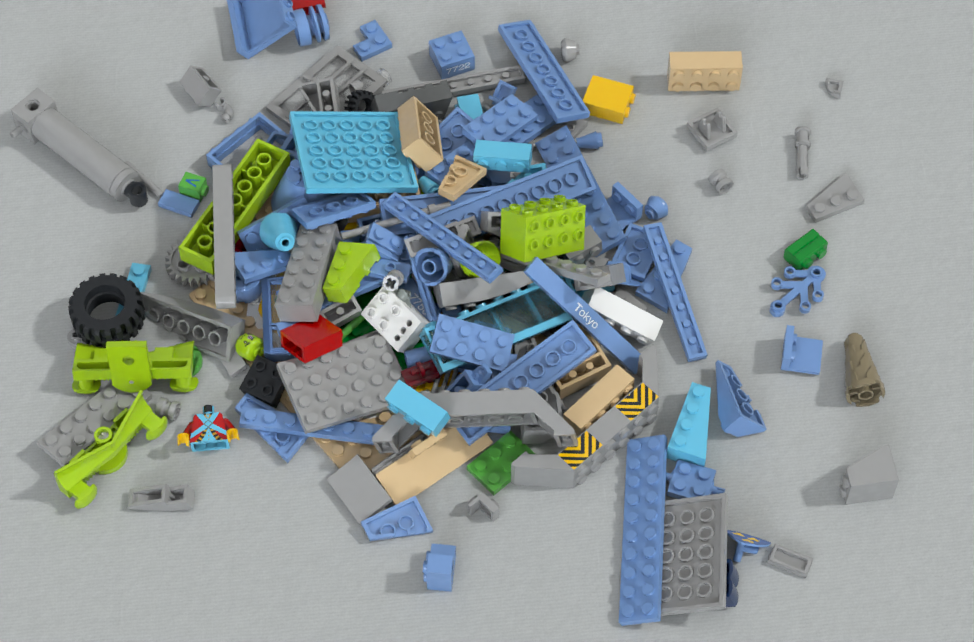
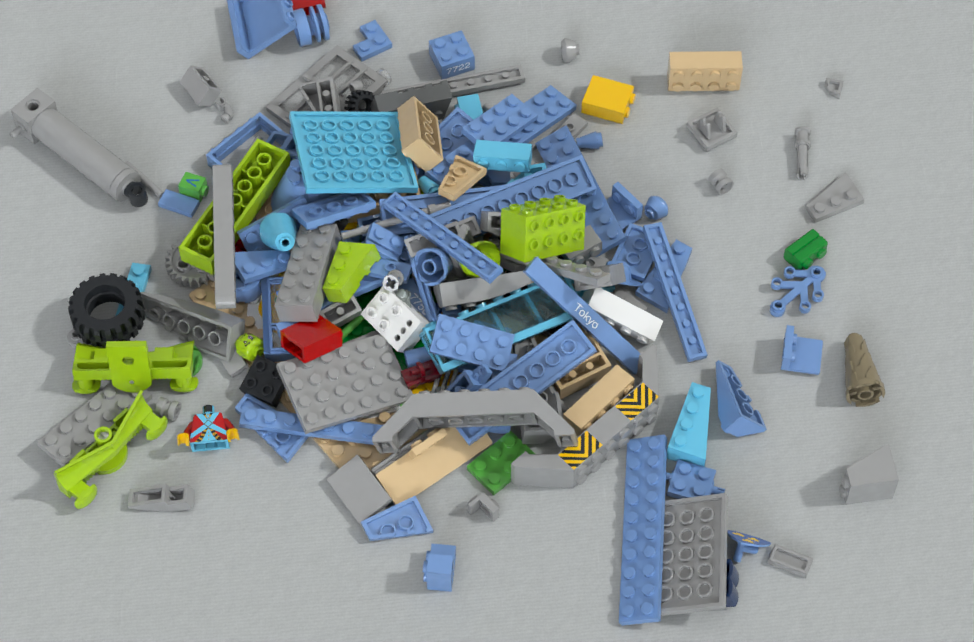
(417, 409): medium azure brick -> none
(502, 91): medium blue bracket -> none
(543, 71): medium blue plate -> none

